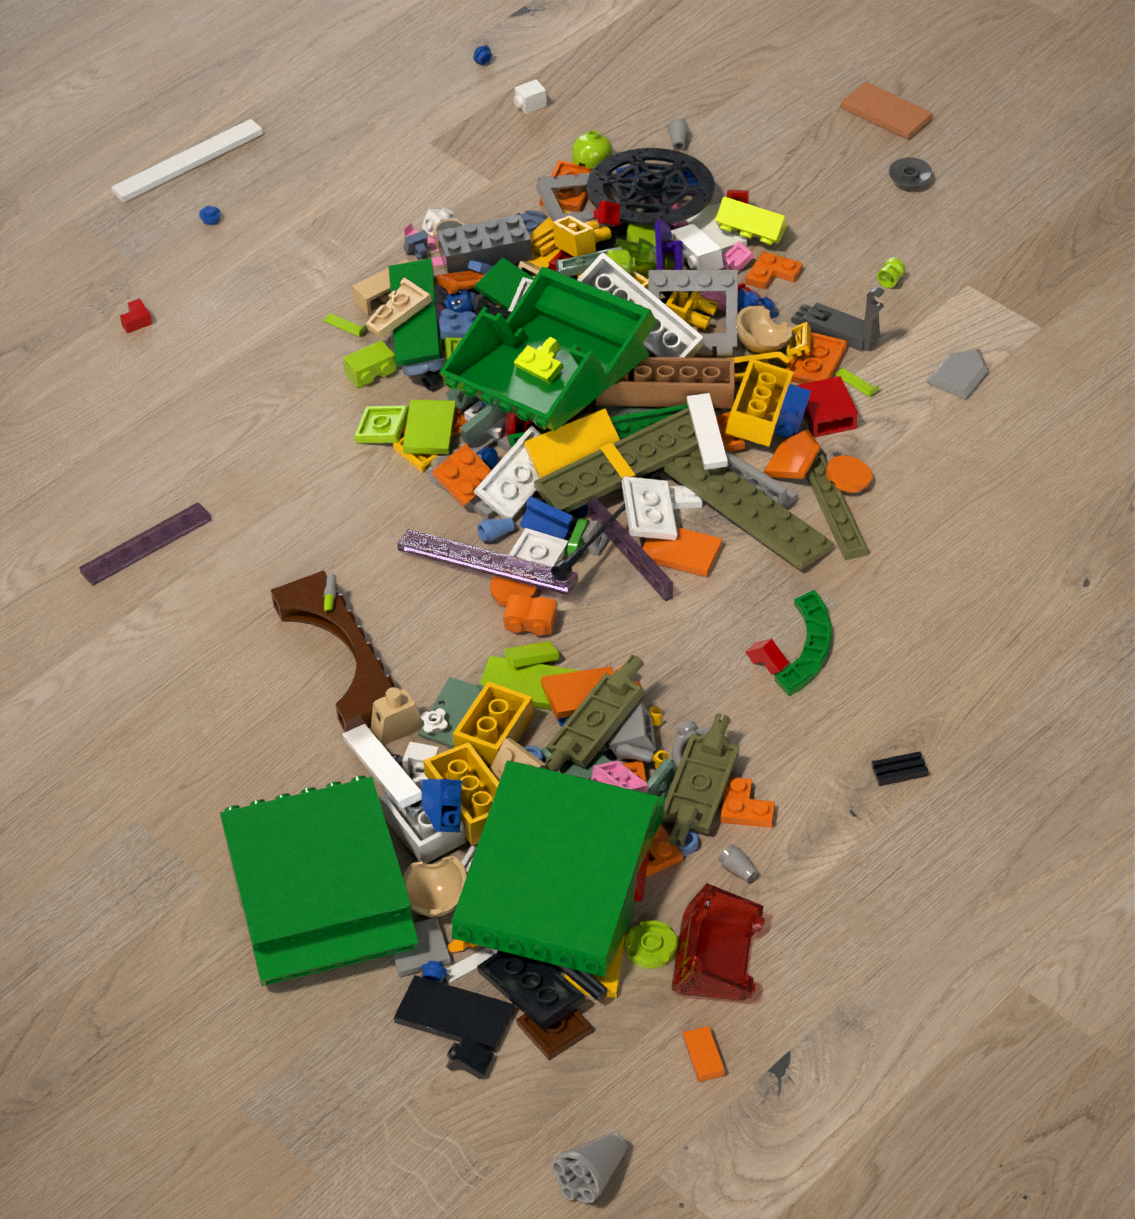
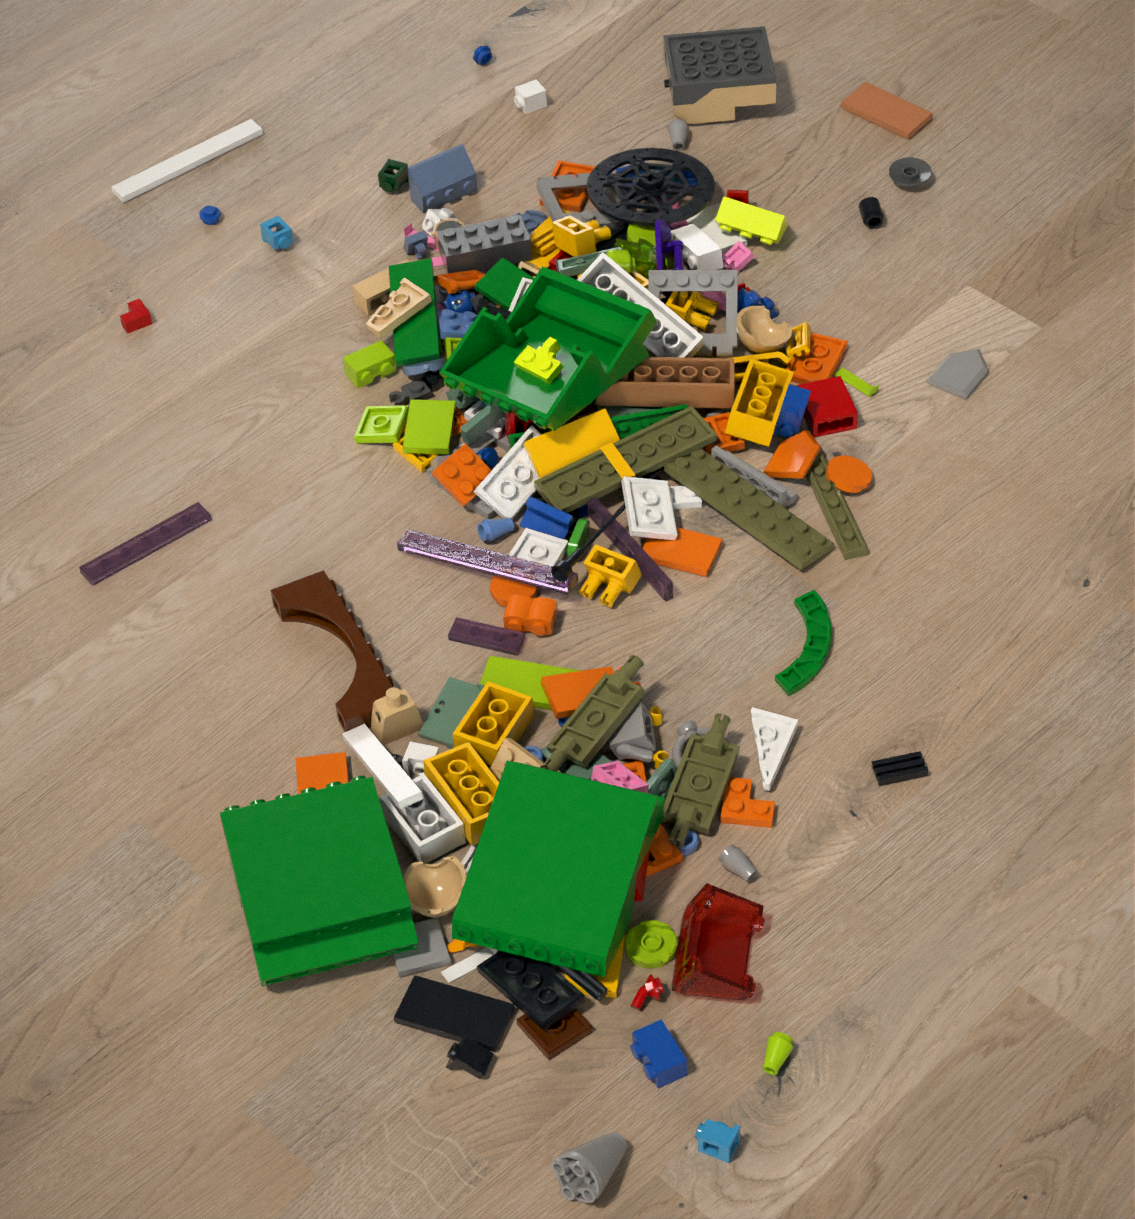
(279, 238): none -> dark azure brick
(321, 770): none -> orange tile
(329, 592): piece -> none
(345, 324): lime piece -> none
(393, 181): none -> dark green brick
(415, 390): none -> dark grey plate
(434, 726): white plate -> none
(434, 971): blue plate -> none
(441, 178): none -> sand blue slope
(442, 803): blue slope -> none
(479, 266): medium blue tile -> none
(486, 636): none -> clear purple tile
(531, 654): lime tile -> none
(591, 149): lime cylinder -> none
(592, 528): light grey tile -> none
(608, 213): red tile -> none
(611, 569): none -> yellow brick
(651, 988): none -> red plate
(659, 1054): none -> blue brick
(703, 1054): orange tile -> none
(707, 431): white tile -> none
(717, 72): none -> dark grey piece
(718, 1139): none -> dark azure brick
(768, 653): red piece -> none
(770, 266): orange plate -> none
(772, 739): none -> white wing
(777, 1050): none -> lime cone
(843, 326): dark grey hinge -> none
(871, 212): none -> black brick
(890, 272): lime wheel -> none

